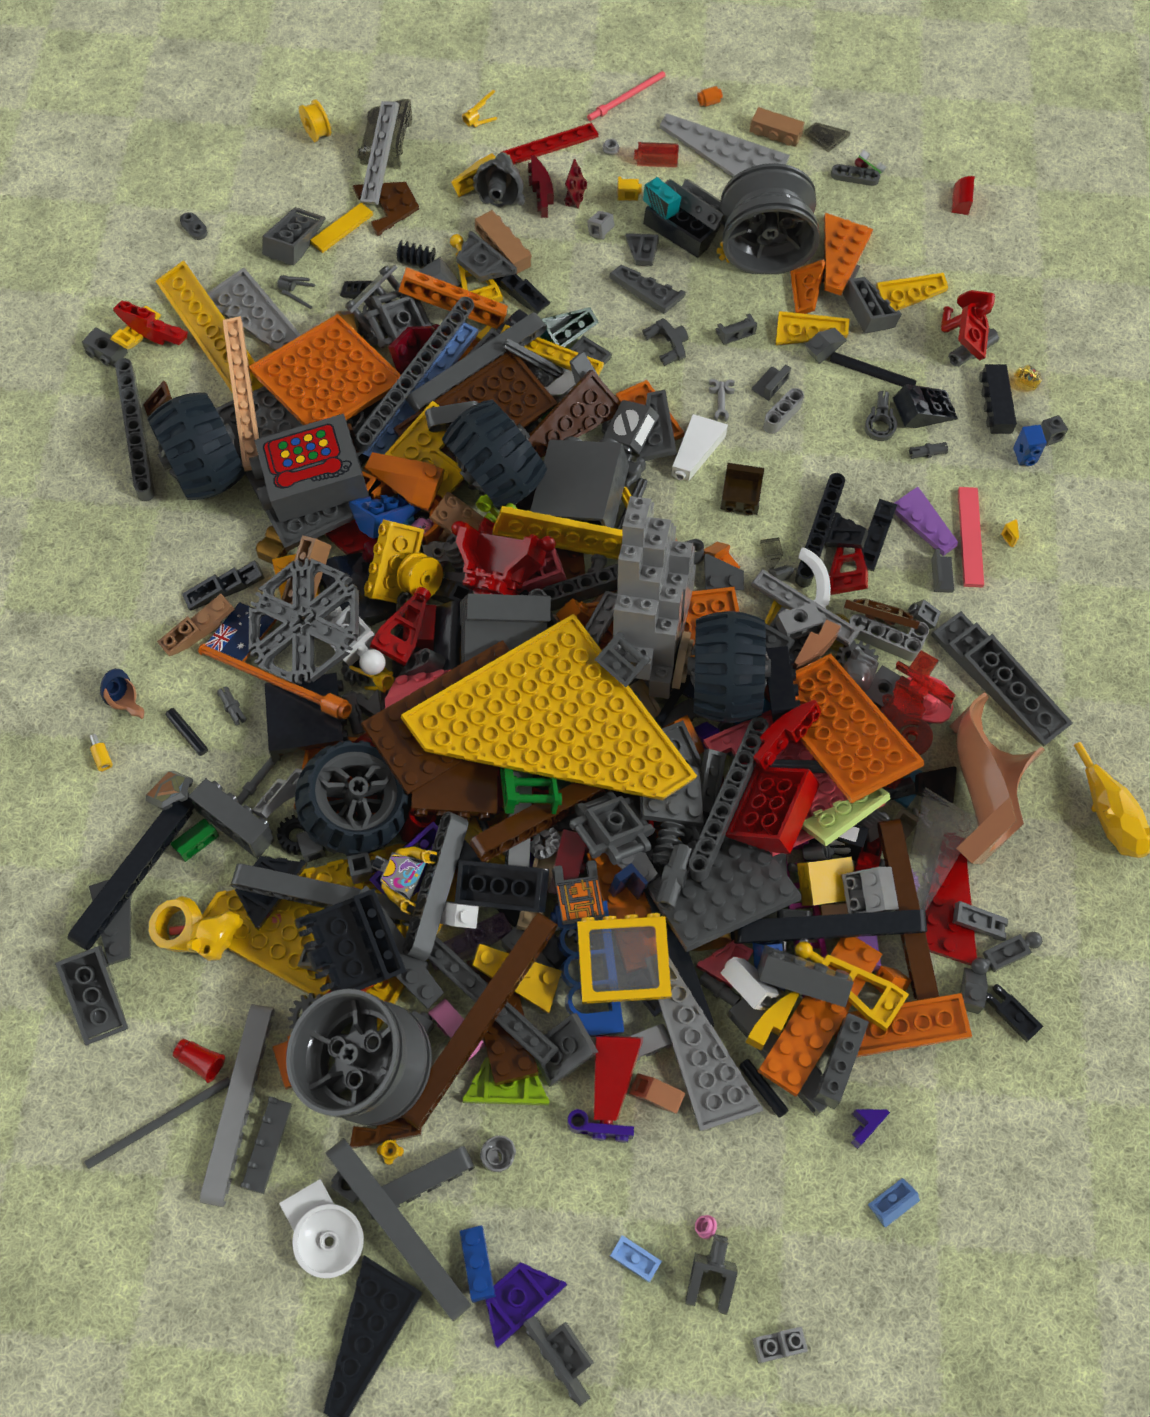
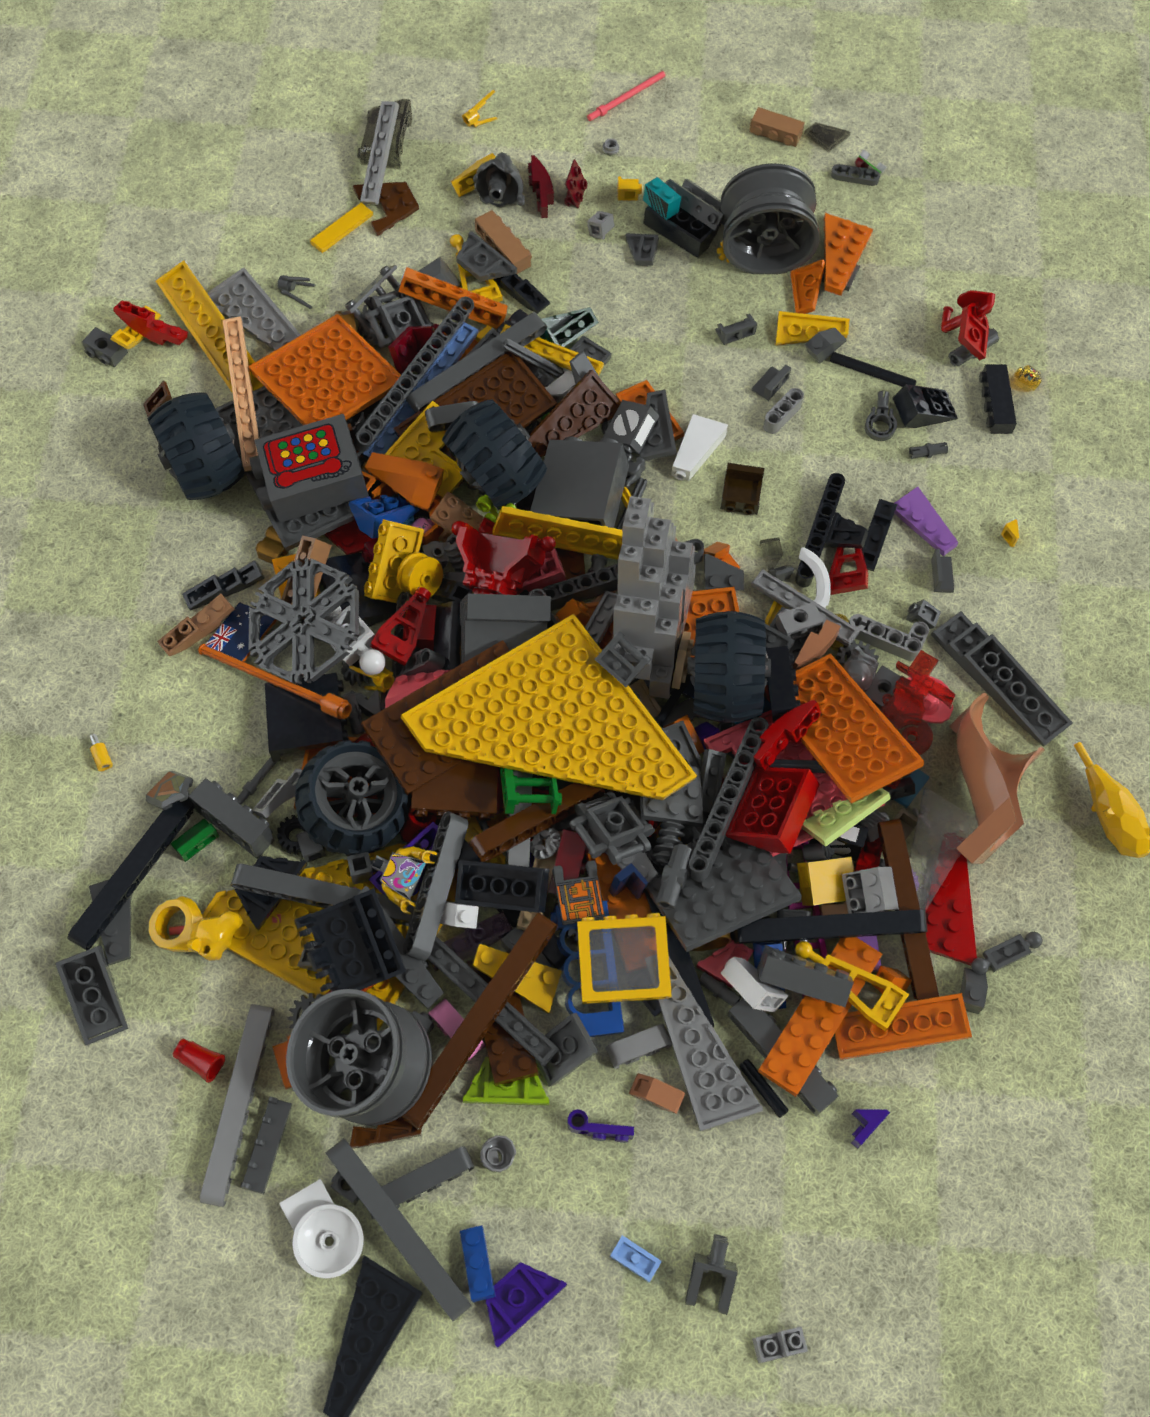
(120, 692): piece -> none
(134, 430): dark grey beam -> none
(155, 1124): dark grey piece -> none
(186, 731): black axle -> none
(191, 223): dark grey plate -> none
(231, 705): dark grey pin -> none
(291, 236): dark grey slope -> none
(315, 120): yellow wheel -> none
(354, 284): black slope -> none
(389, 1157): yellow plate -> none
(413, 255): black piece -> none
(552, 143): red tile -> none
(564, 1354): dark grey bracket -> none
(613, 1074): red slope -> none
(647, 289): dark grey wing -> none
(657, 154): clear red brick -> none
(675, 336): dark grey connector -> none
(706, 1226): bright pink plate -> none
(709, 96): orange brick -> none
(719, 148): light grey wing -> none
(721, 387): light grey bar -> none
(772, 1021): yellow slope -> none
(841, 1061): dark grey brick -> none
(869, 307): dark grey wedge -> none
(883, 611): reddish brown wing -> none
(894, 1202): medium blue slope -> none
(912, 290): yellow wing -> none
(938, 781): black wing -> none
(963, 195): red brick -> none
(970, 537): coral tile -> none
(980, 920): dark grey plate -> none
(1014, 1013): black hinge -> none
(1029, 445): blue brick -> none
(1054, 429): dark grey brick -> none

